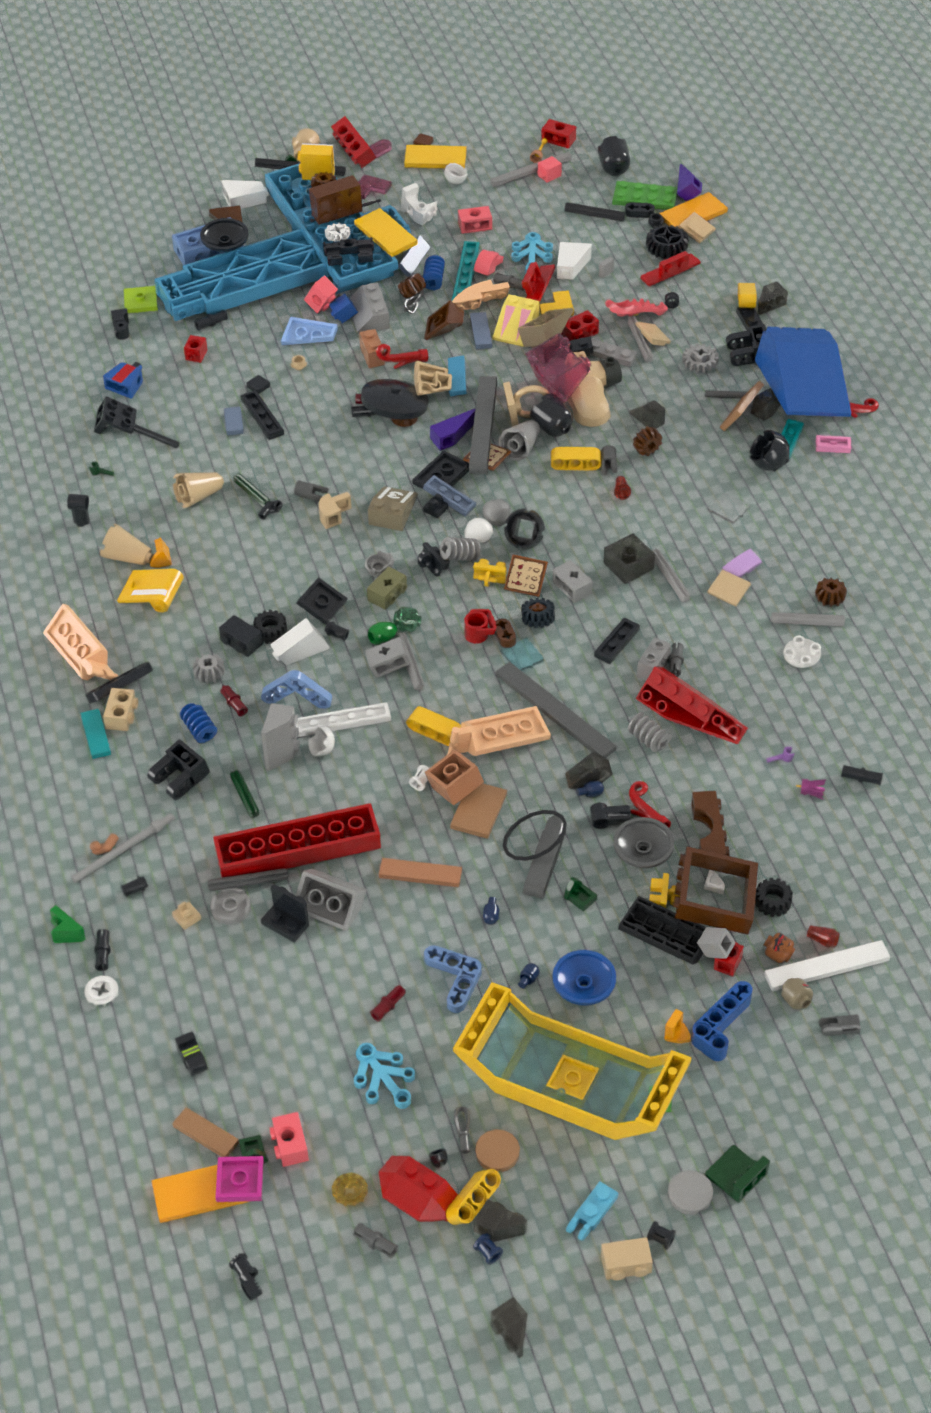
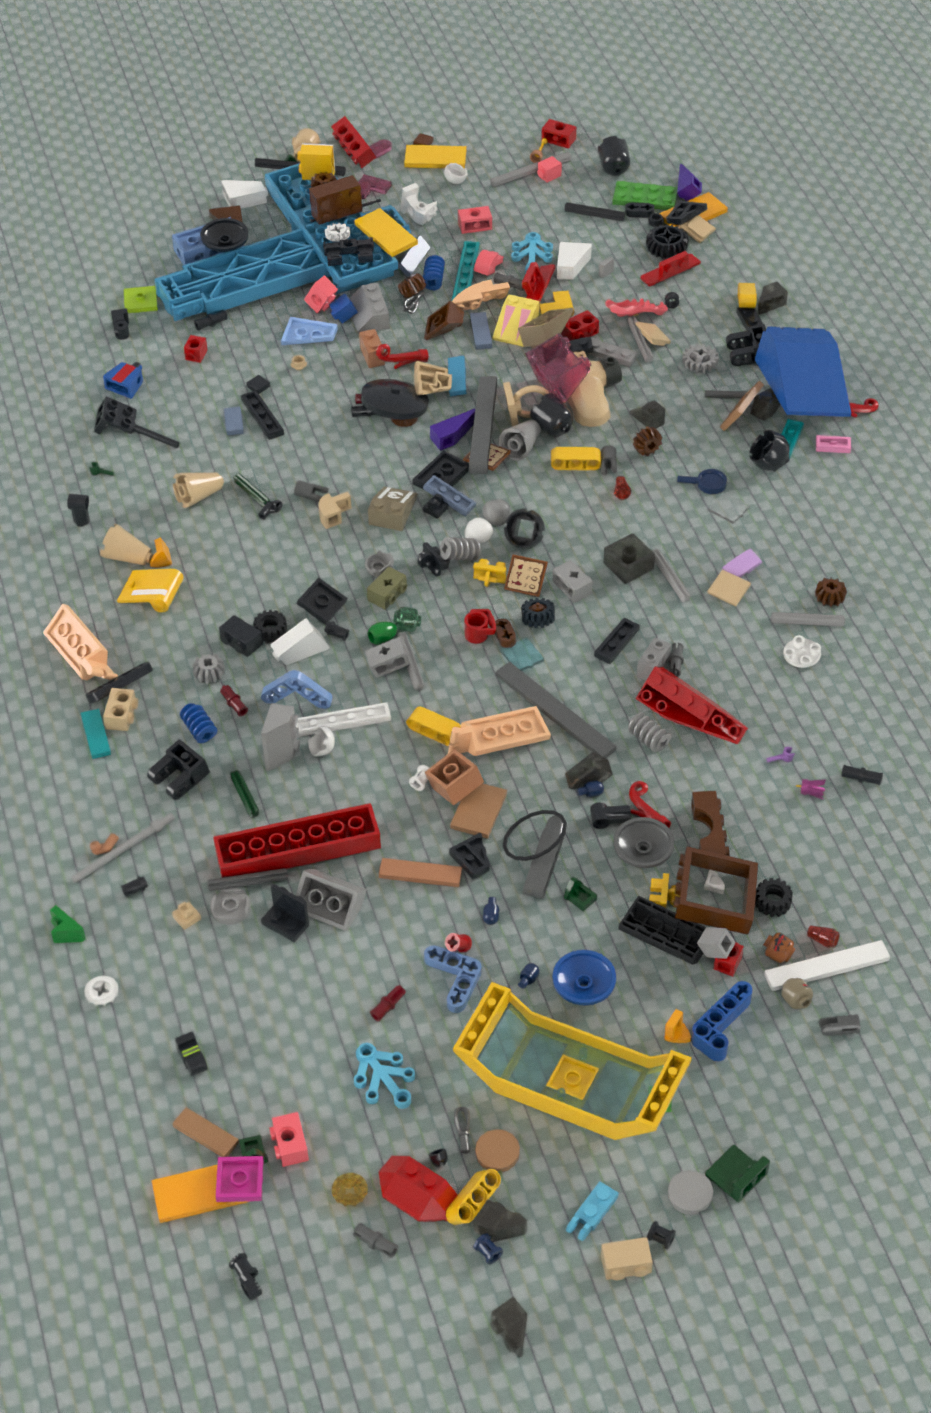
(102, 949): black pin -> none
(456, 942): none -> red bush
(471, 856): none -> black wing
(685, 211): none -> black wing
(708, 481): none -> dark blue piece

